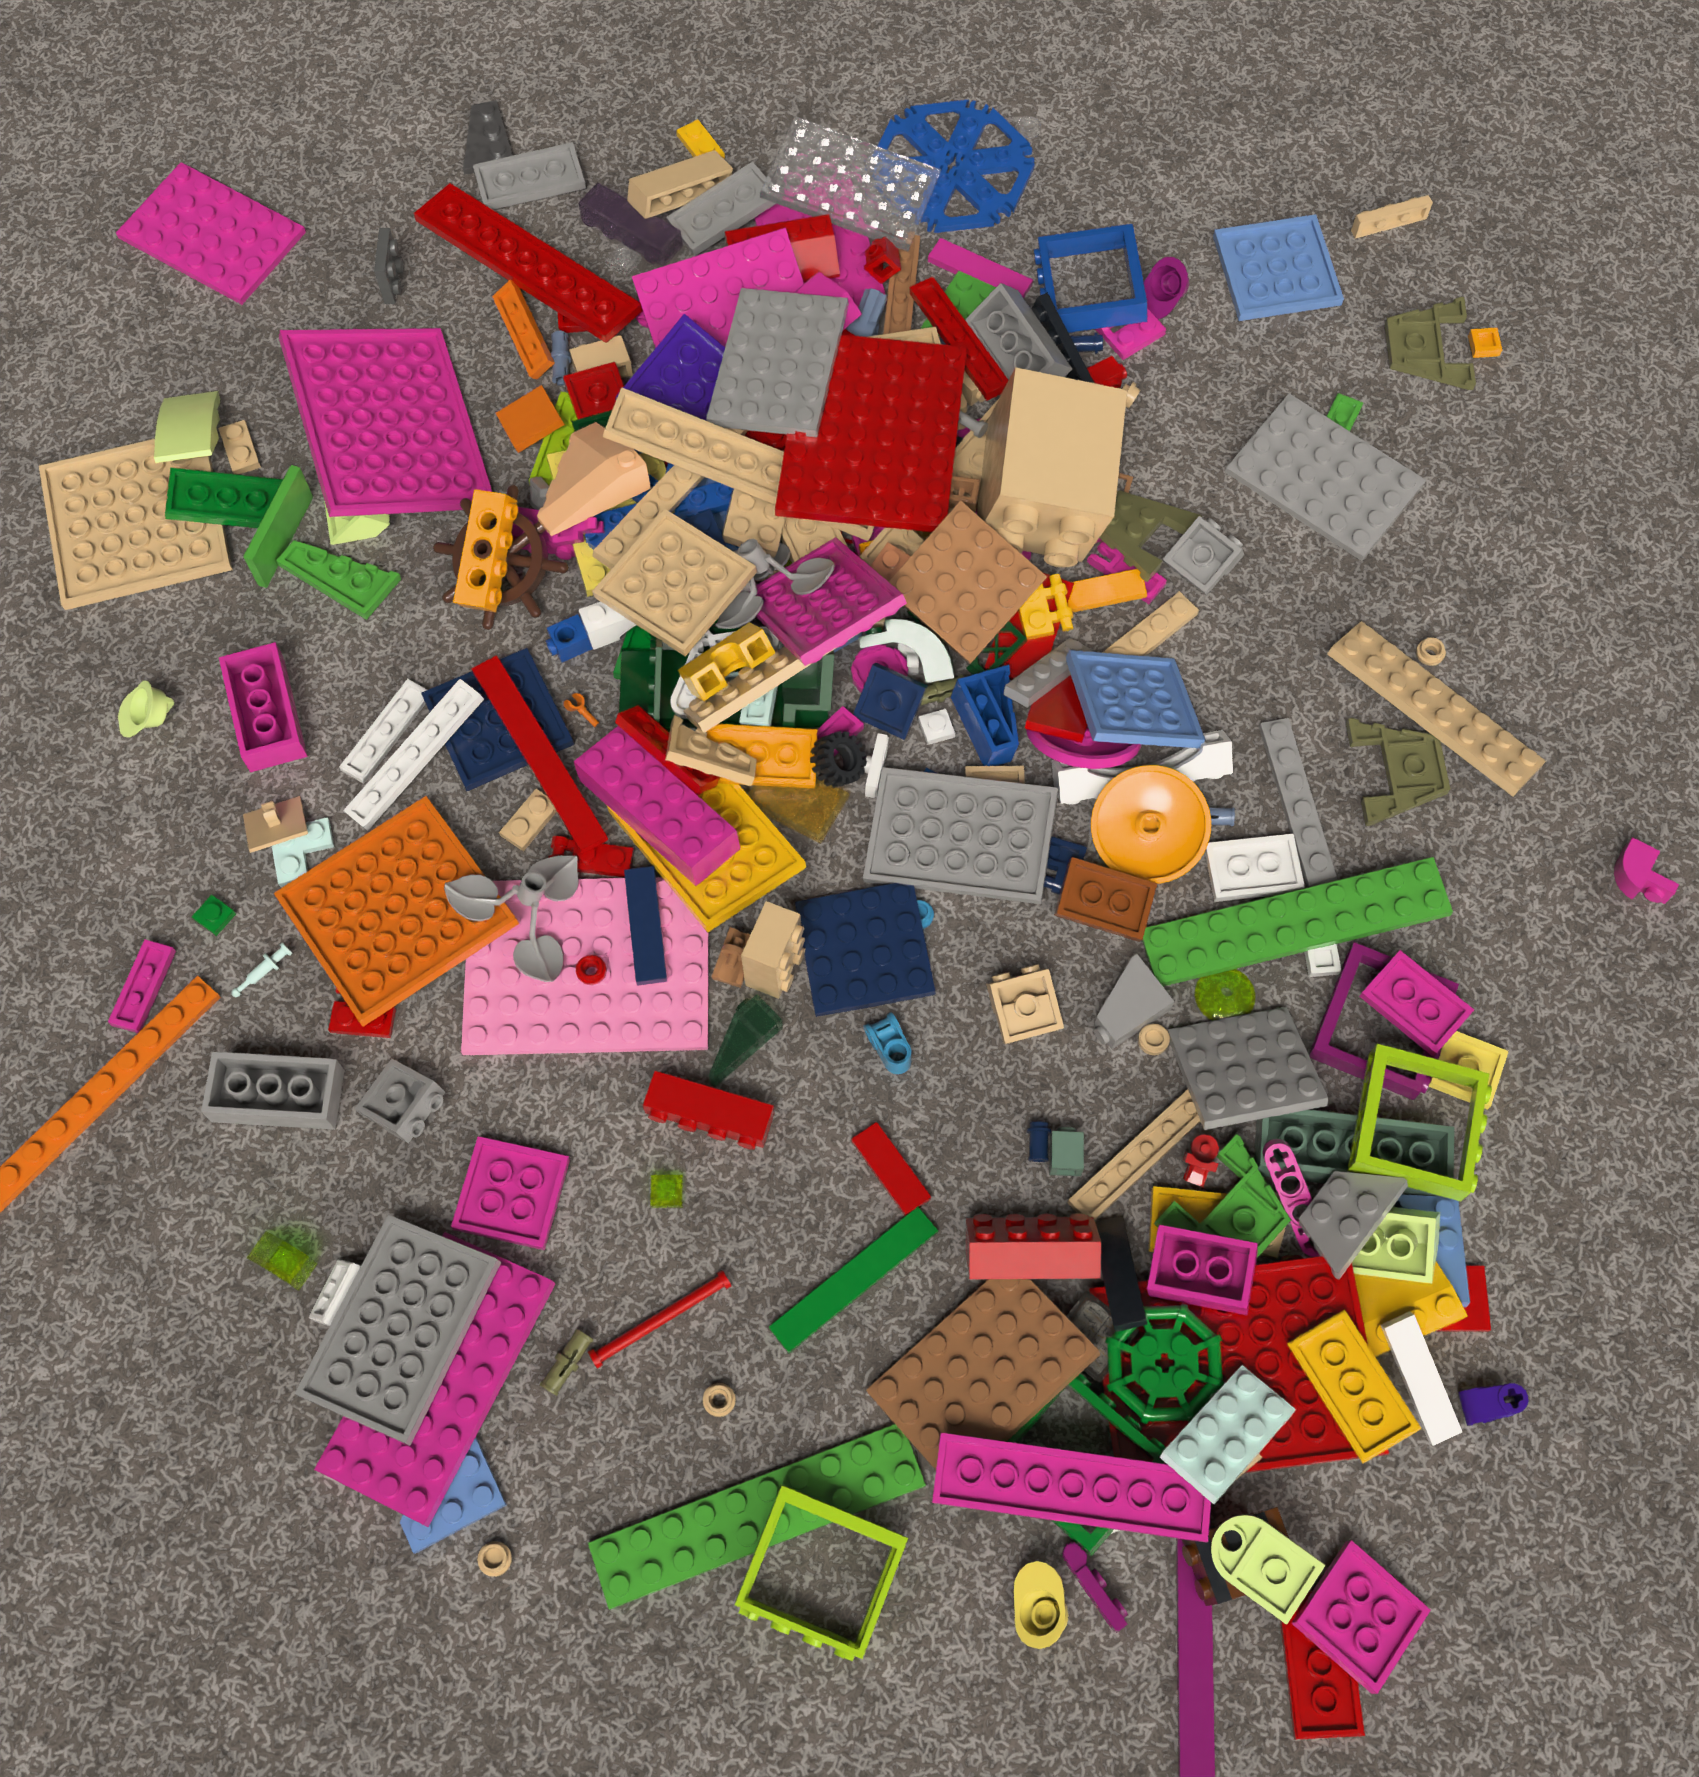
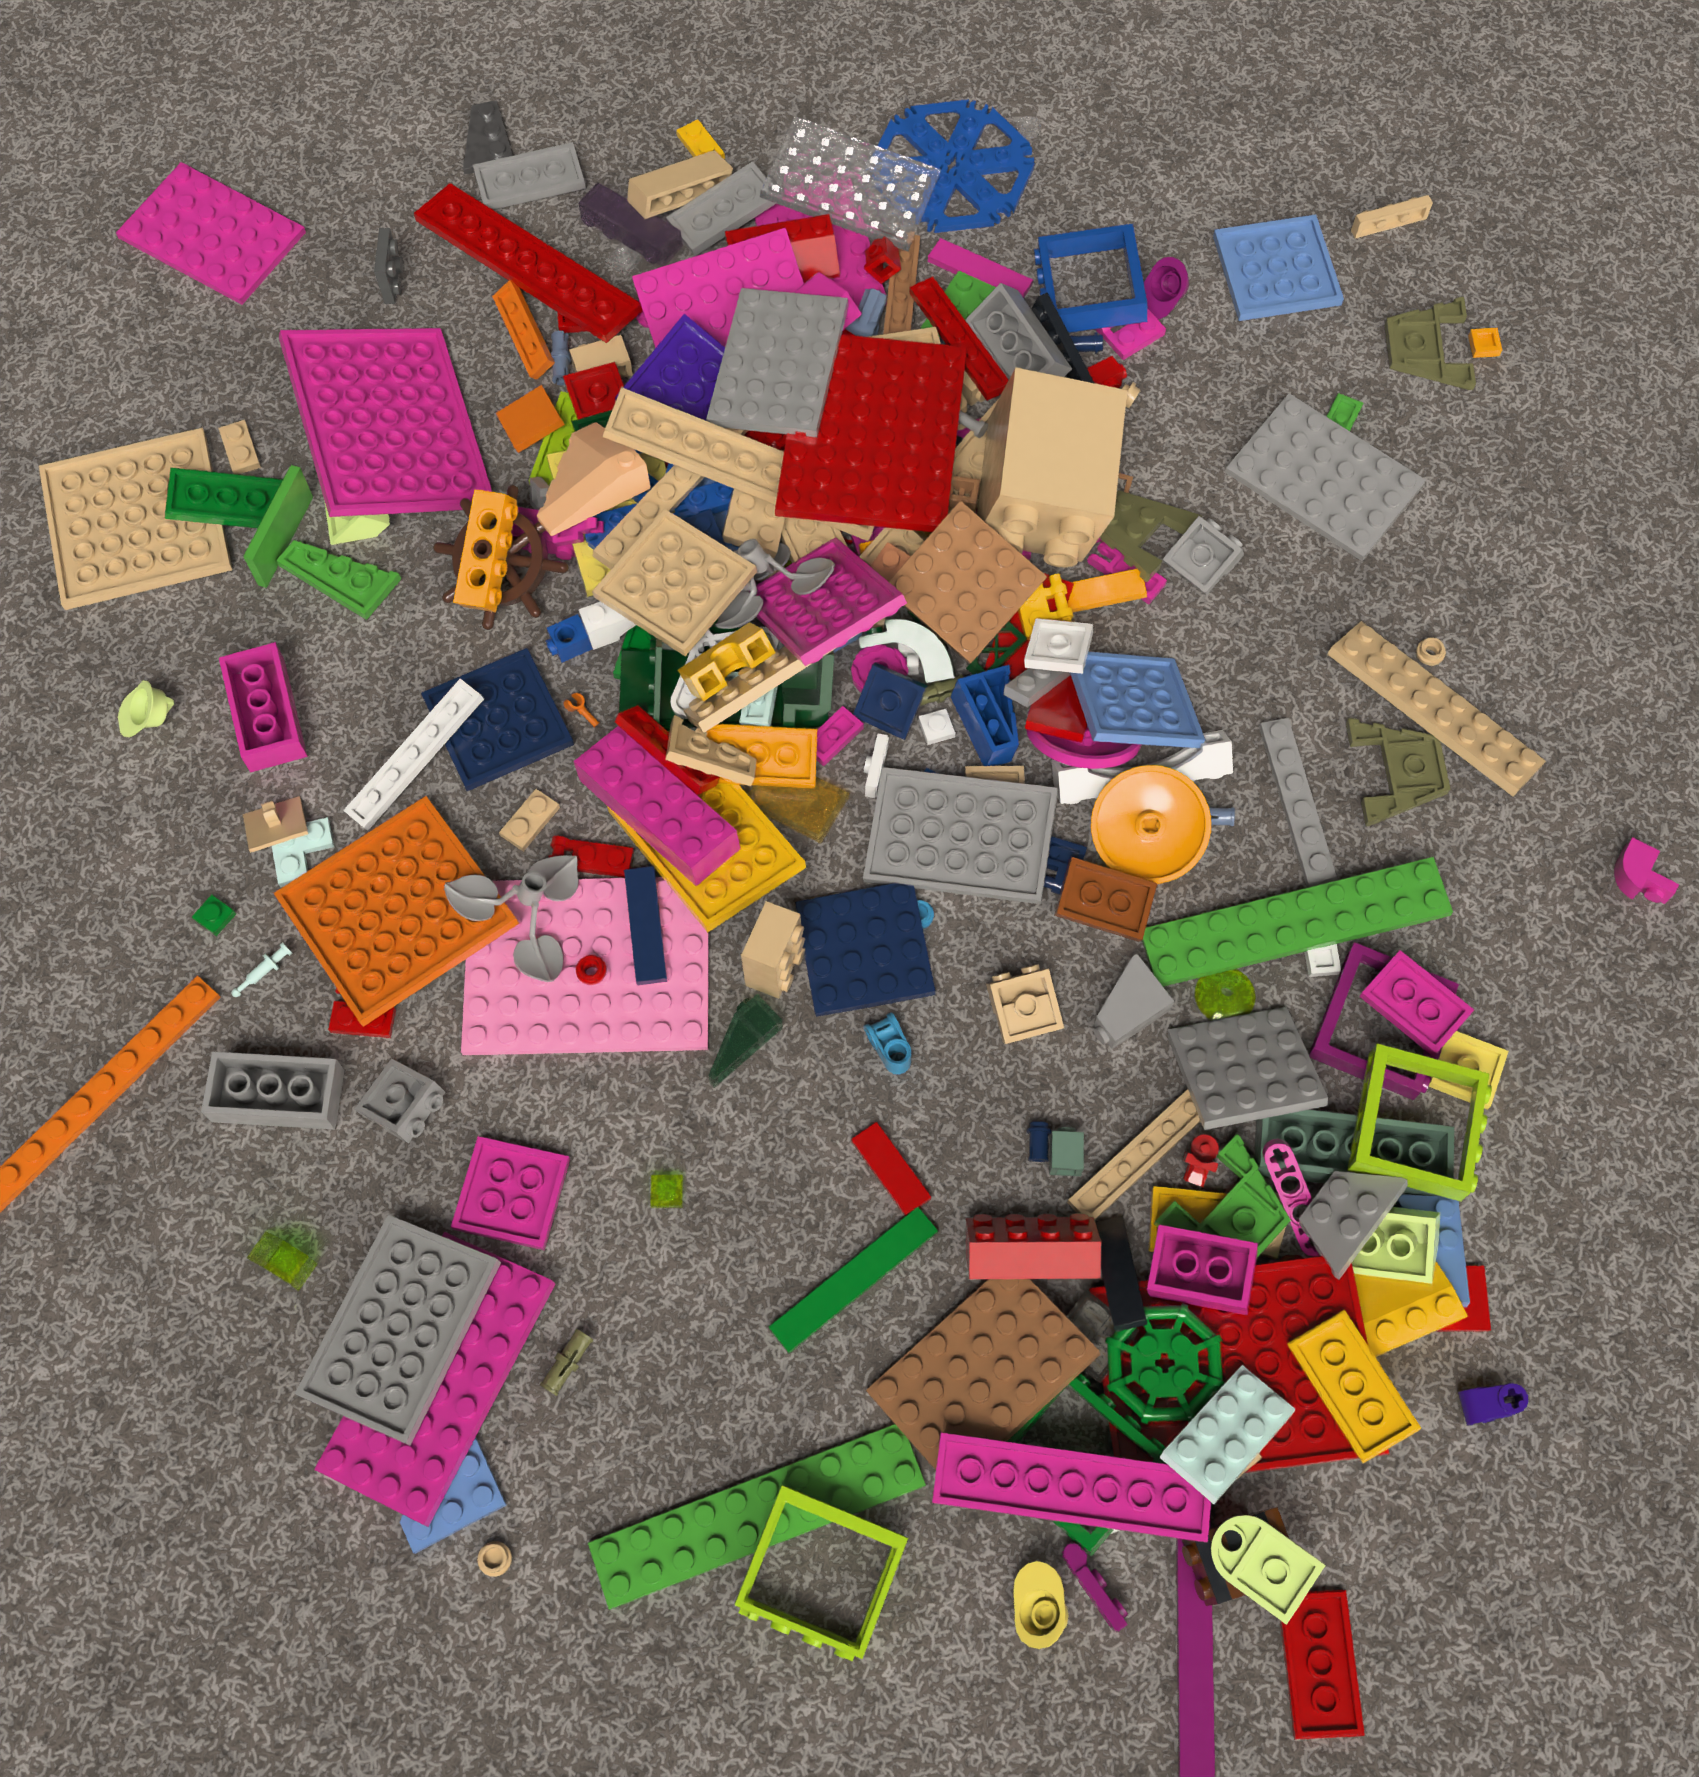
(142, 986): dark pink plate -> none
(187, 427): yellowish green slope -> none
(334, 1292): white plate -> none
(384, 732): white tile -> none
(539, 755): red tile -> none
(659, 1319): red bar -> none
(709, 1110): red brick -> none
(711, 1392): tan plate -> none
(729, 964): medium nougat hips -> none
(825, 759): black tyre -> none
(1059, 645): none -> white plate
(1153, 1039): tan tile -> none
(1155, 627): tan plate -> none
(1254, 867): white plate -> none
(1361, 1617): dark pink plate -> none
(1421, 1378): white tile -> none

